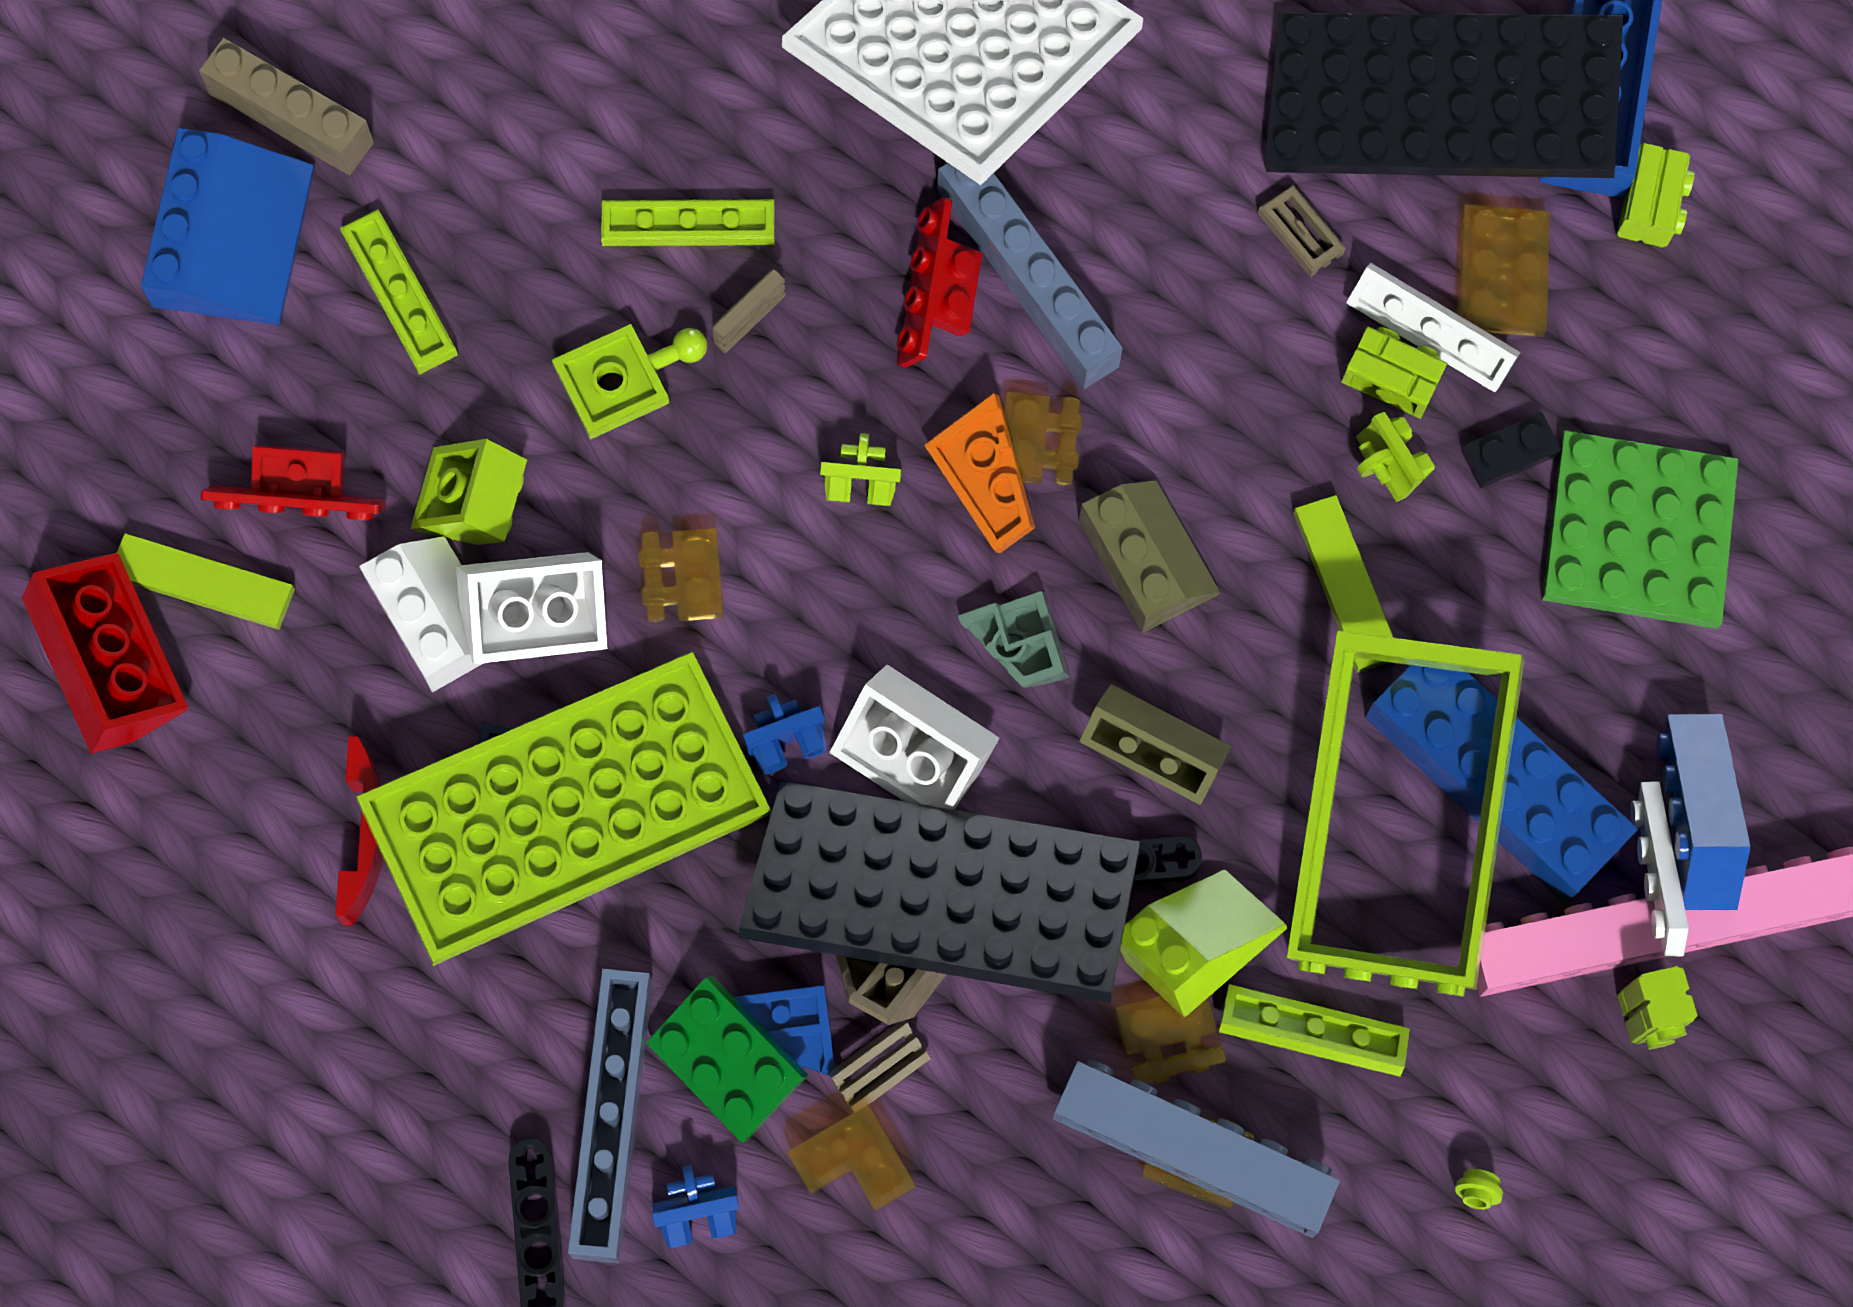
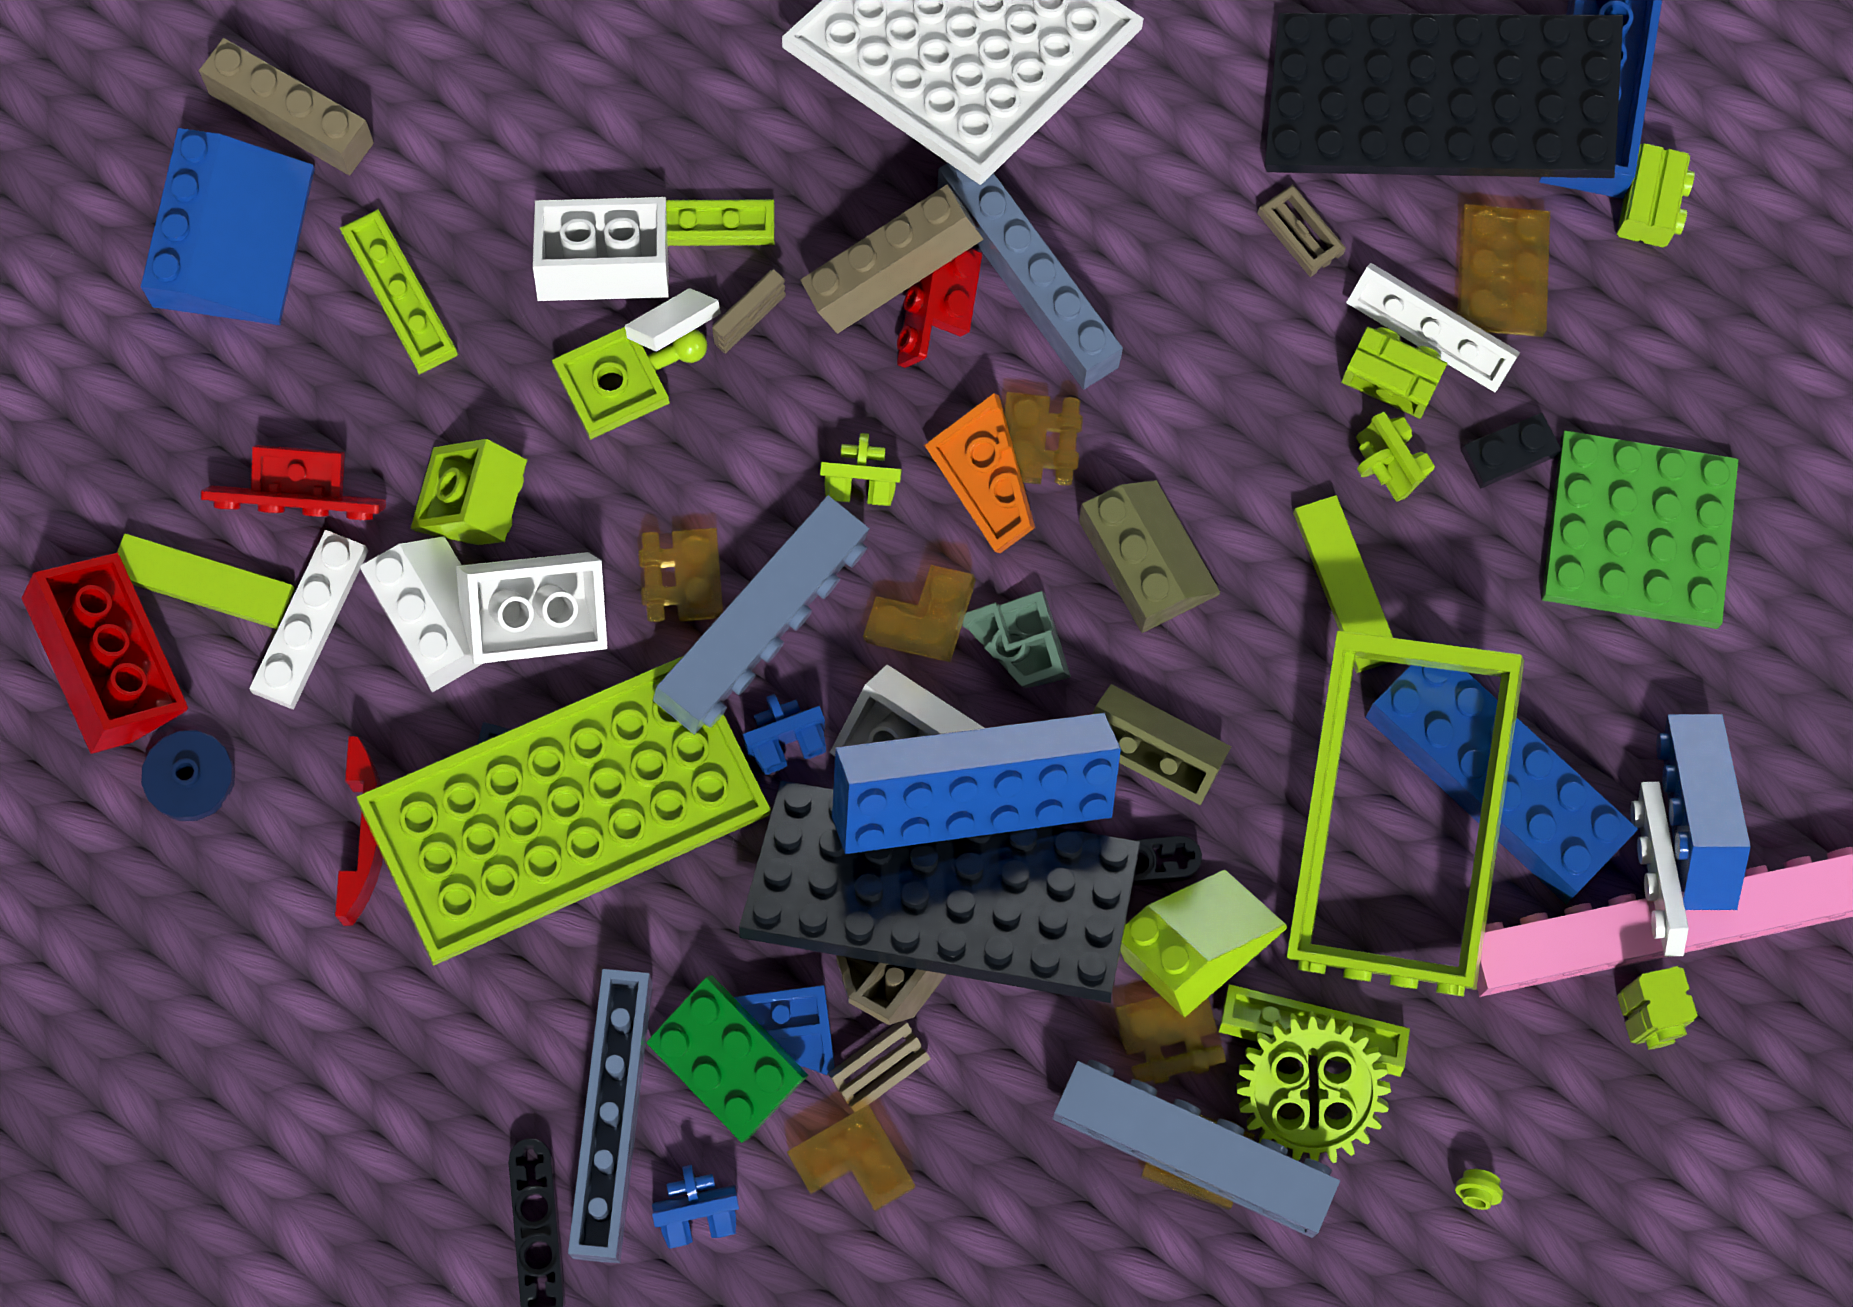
(201, 793): none -> dark blue plate
(309, 619): none -> white plate
(601, 249): none -> white slope
(672, 319): none -> white tile
(761, 615): none -> sand blue brick
(891, 259): none -> dark tan brick
(931, 625): none -> clear yellow plate
(974, 782): none -> blue brick
(1355, 1087): none -> lime gear

